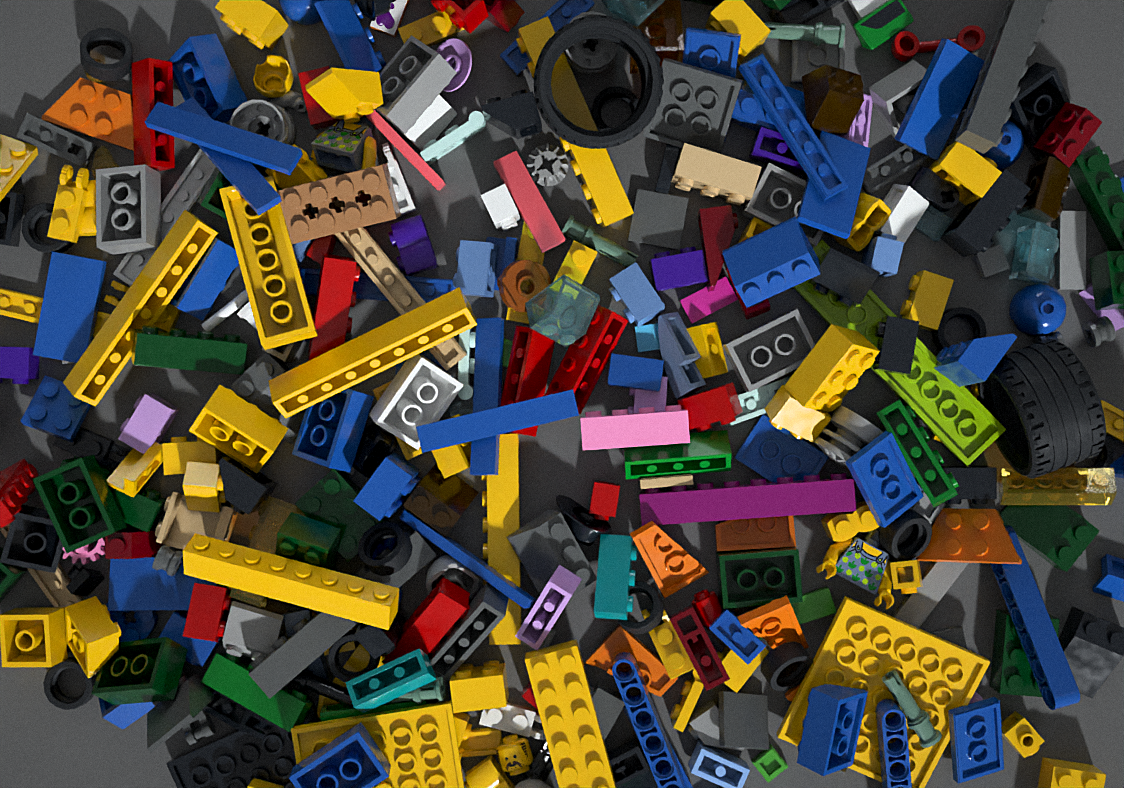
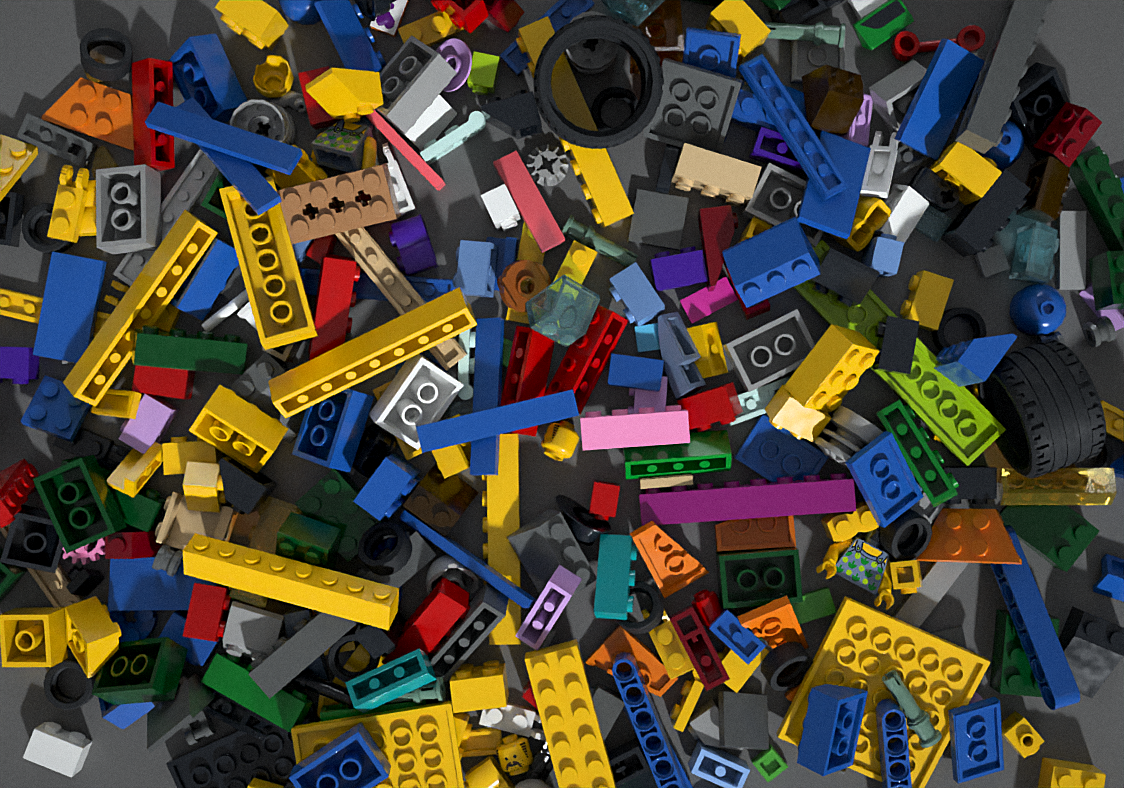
(57, 749): none -> white brick
(118, 404): none -> yellow tile
(164, 381): none -> red brick
(483, 73): none -> lime brick
(560, 440): none -> yellow head
(880, 167): none -> white hinge

